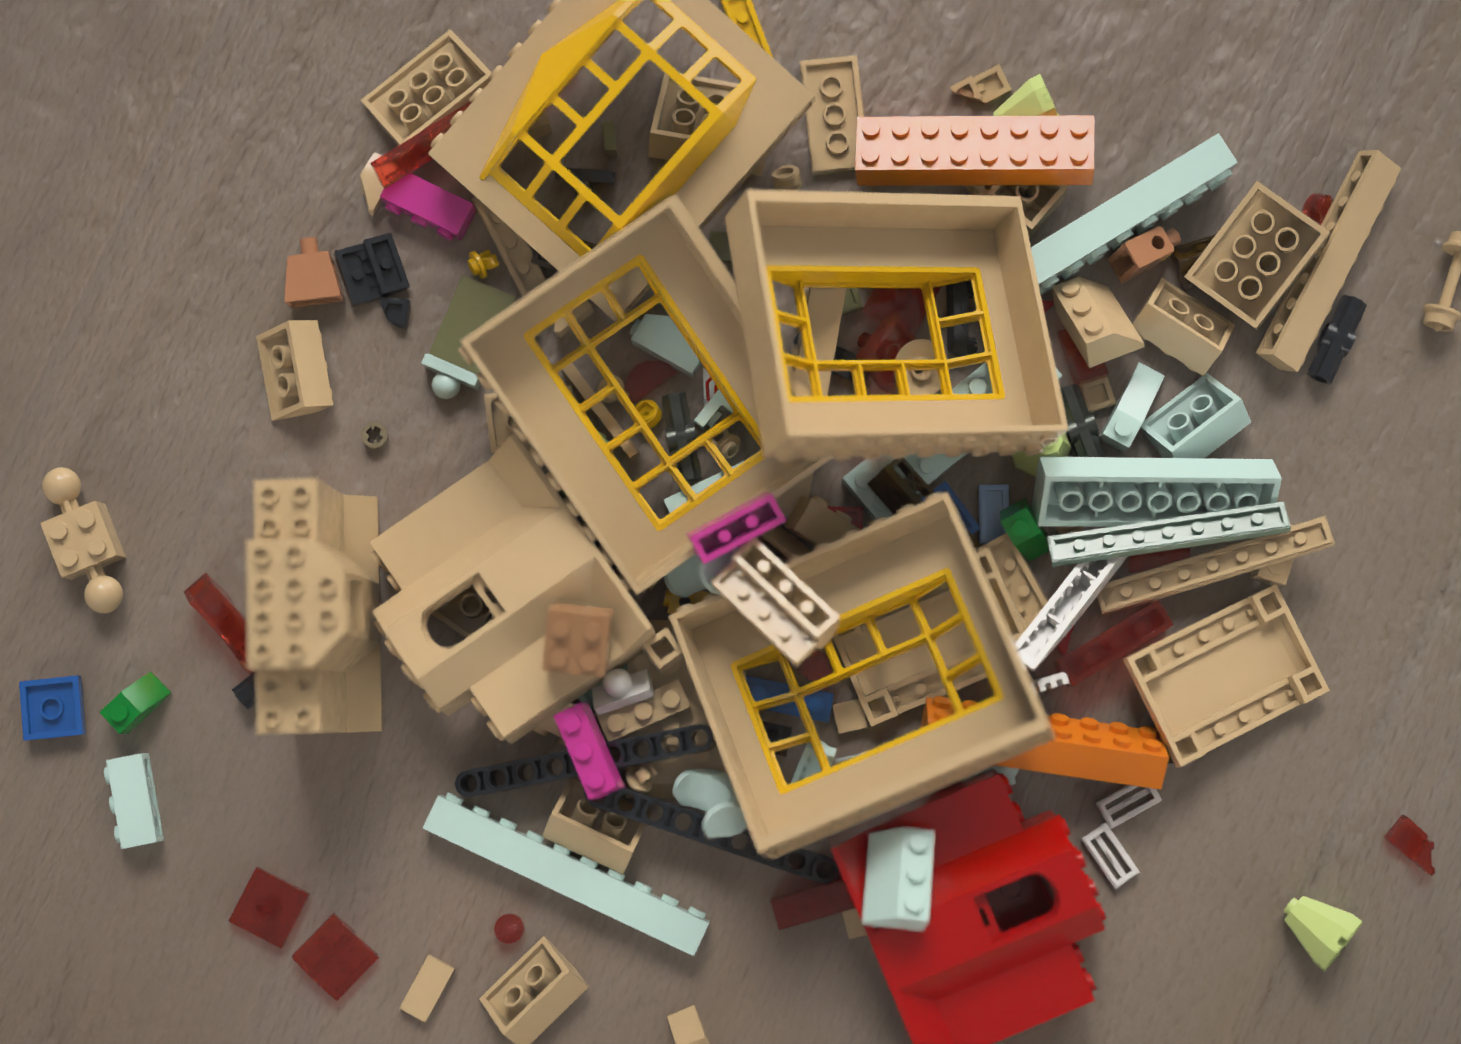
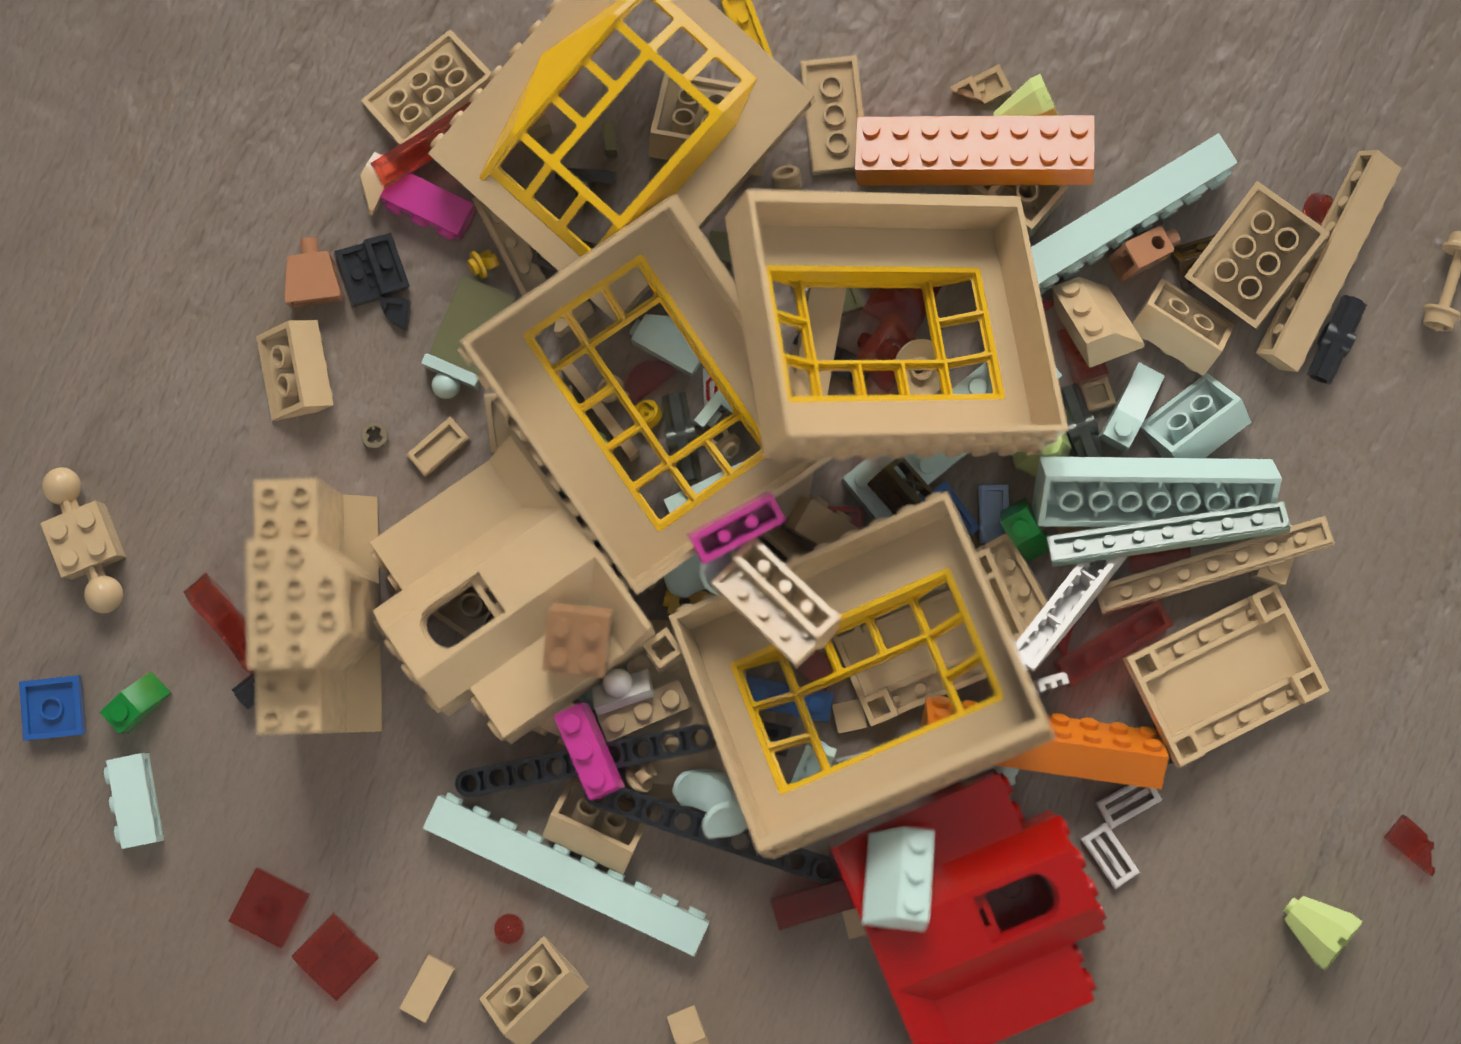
(438, 447): none -> tan tile
(958, 335): black piece -> none

